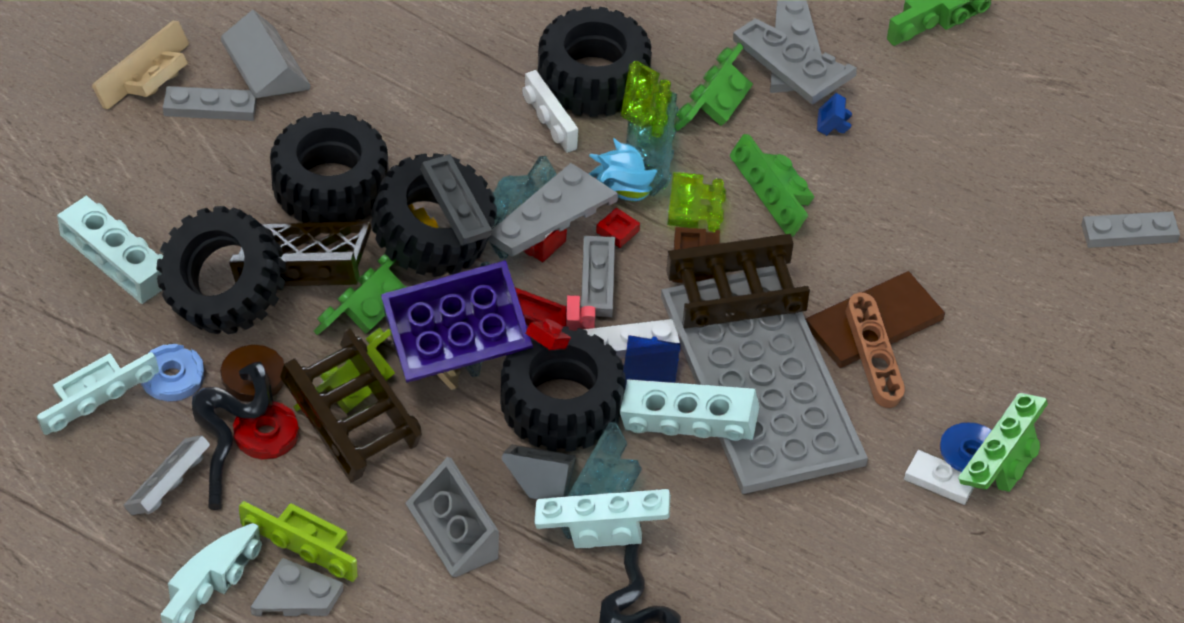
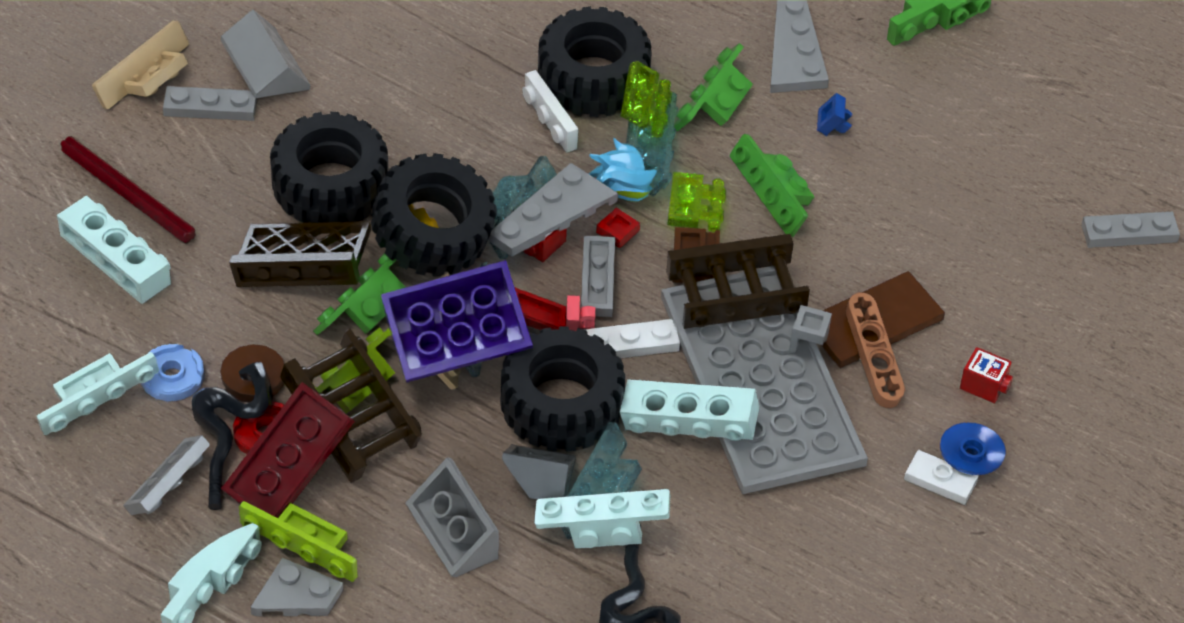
(128, 189): none -> dark red axle
(194, 244): black tyre -> none
(288, 452): none -> dark red plate
(456, 199): dark grey plate -> none
(548, 334): red plate -> none
(651, 359): clear blue piece -> none
(793, 61): light grey wing -> none
(810, 326): none -> light grey panel
(986, 375): none -> red brick
(1007, 447): bright green bracket -> none

